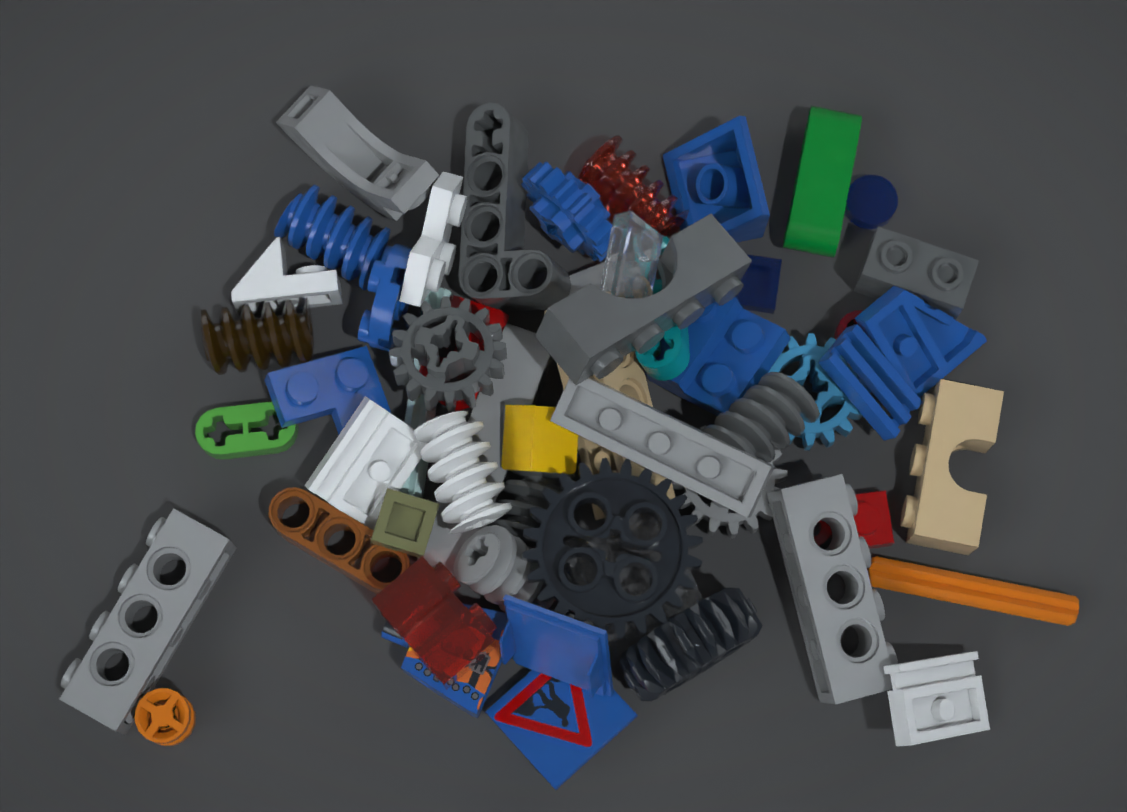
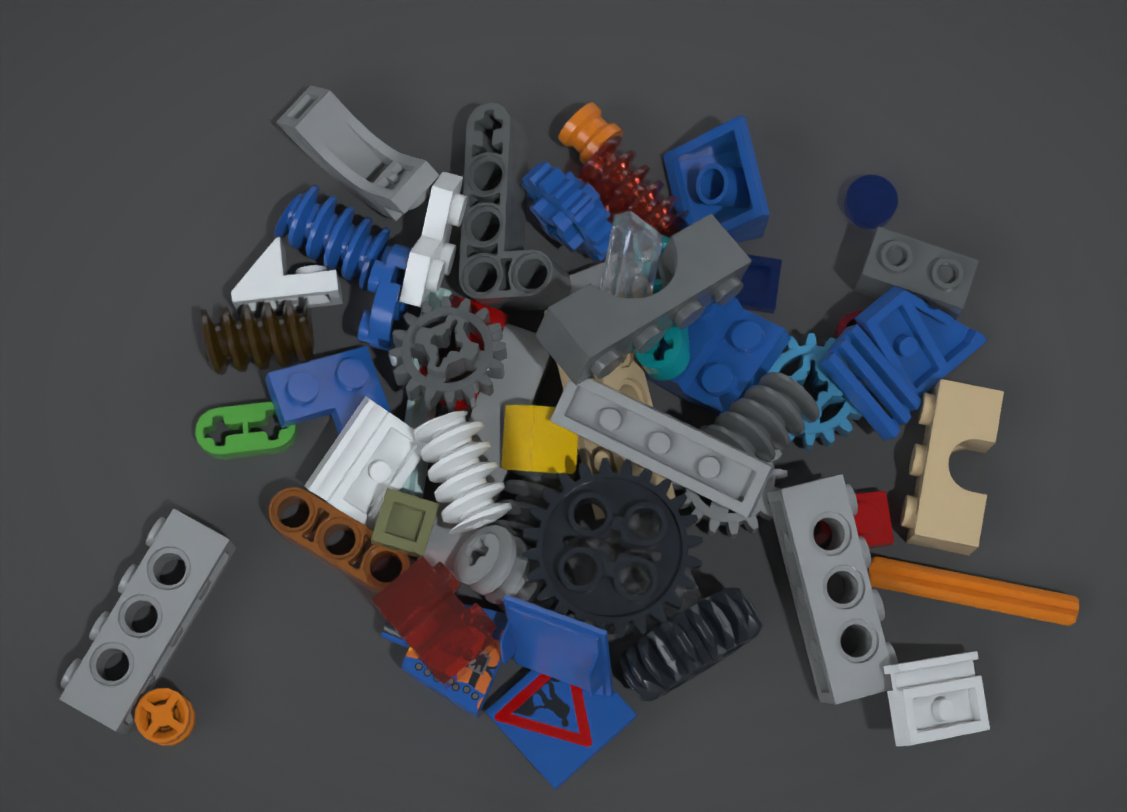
(587, 131): none -> orange wheel
(822, 181): green beam -> none

